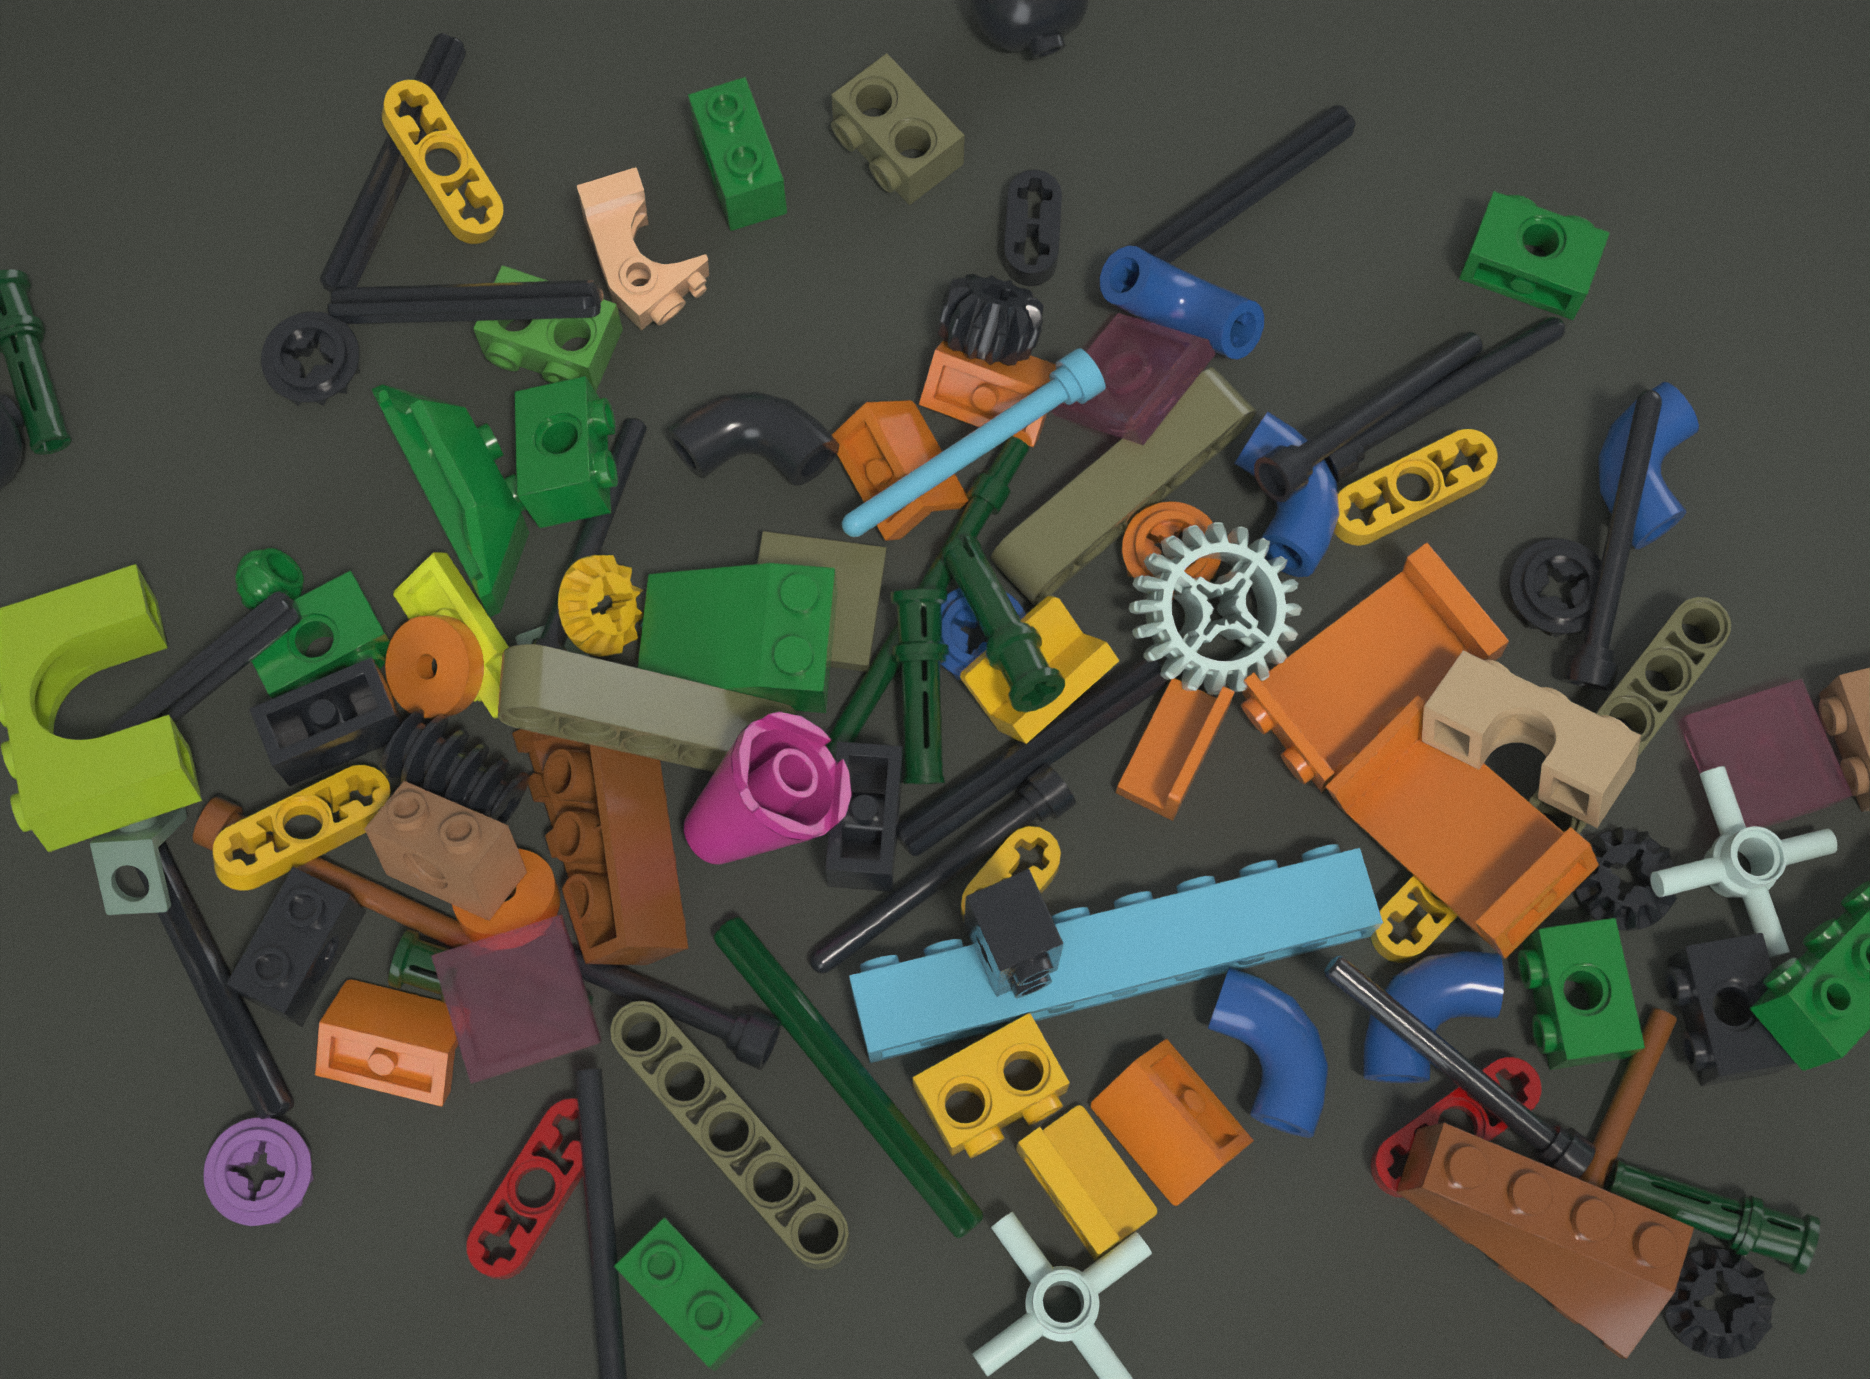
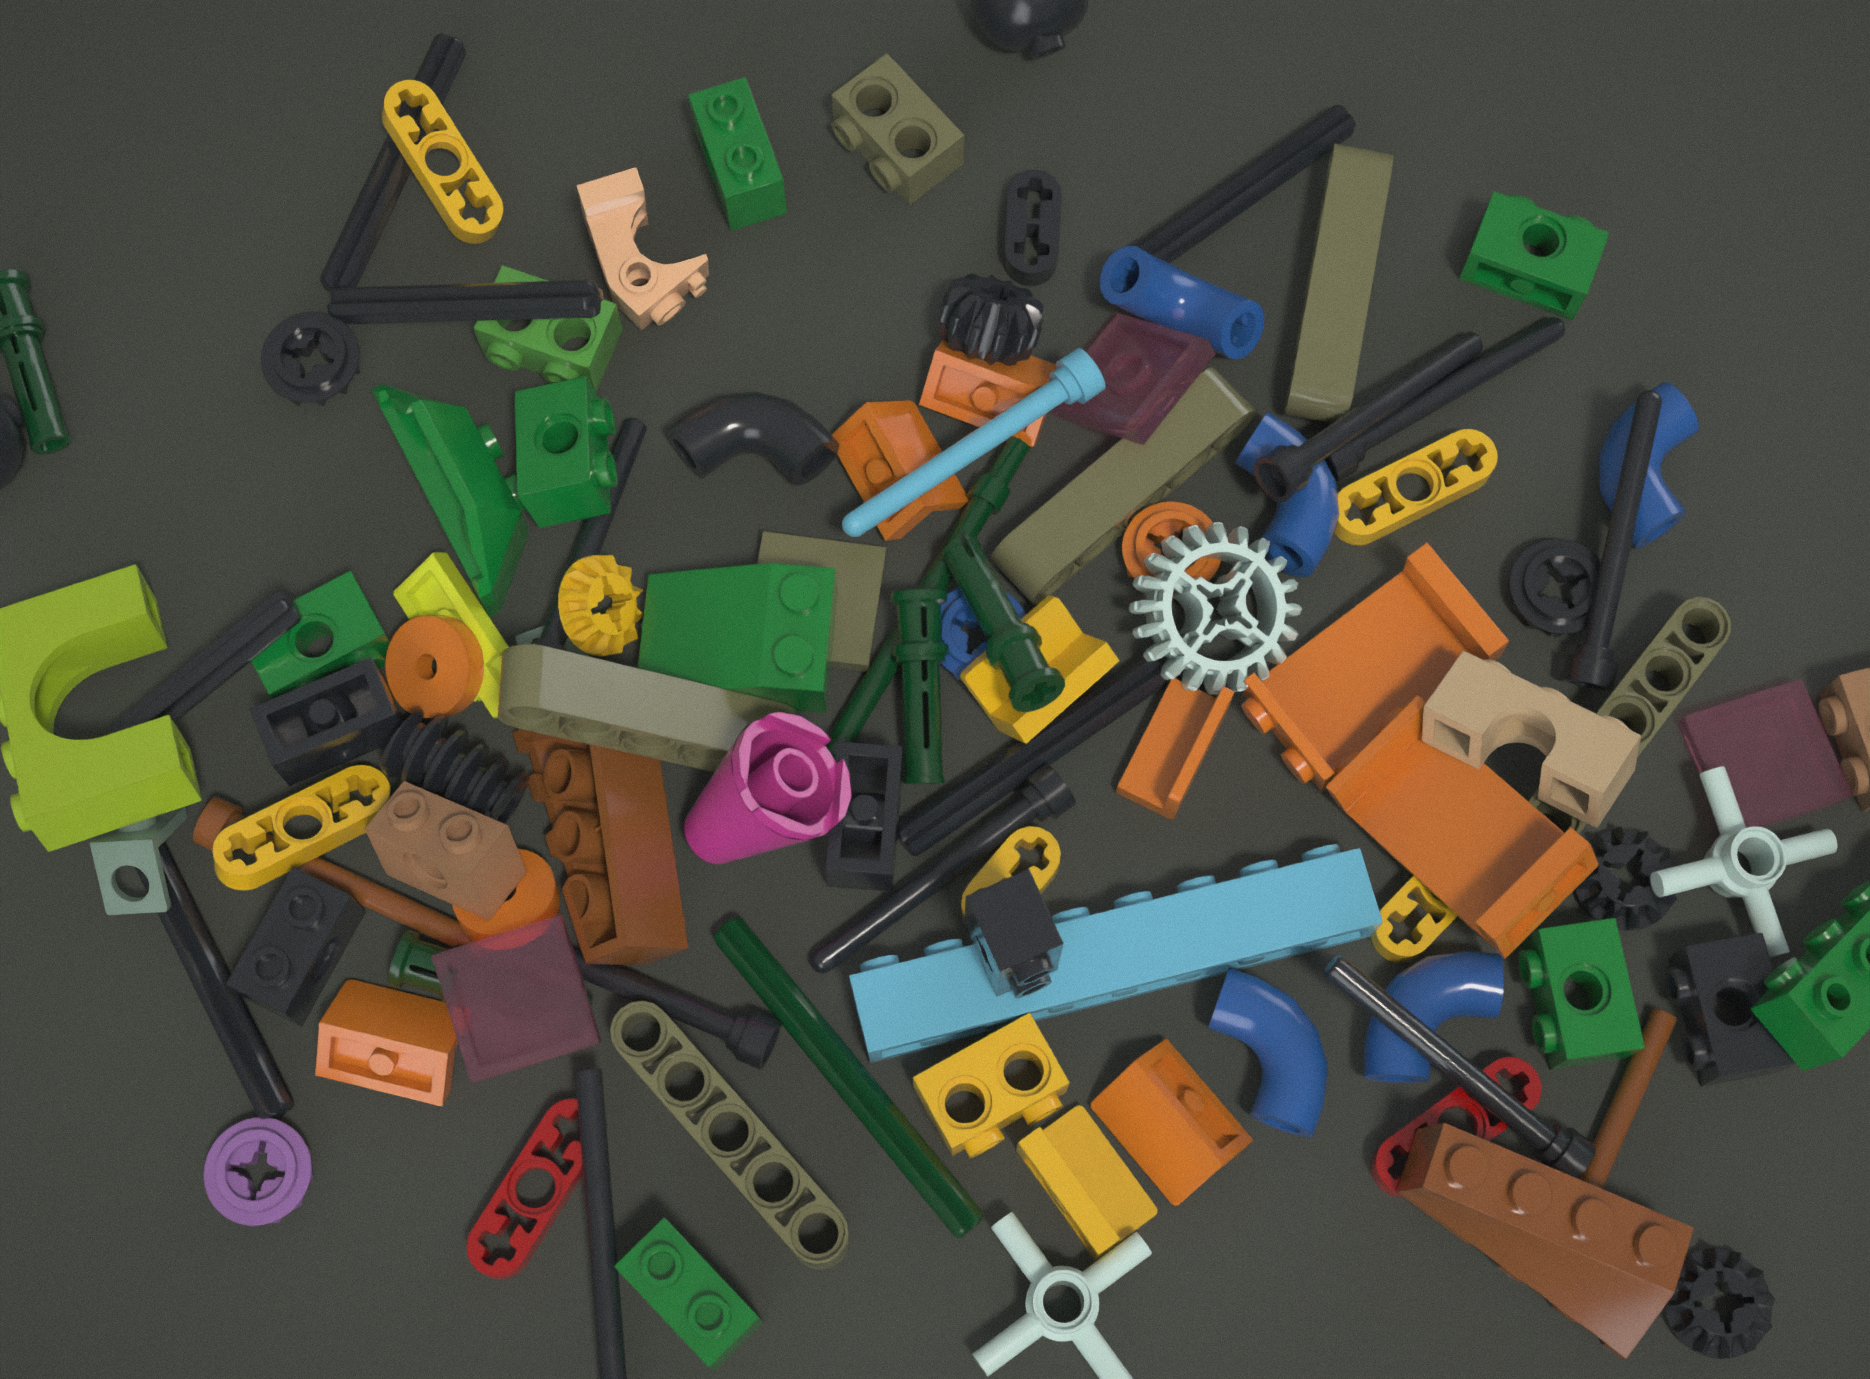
(267, 572): green piece -> none
(1339, 284): none -> olive beam
(1742, 1223): dark green pin -> none

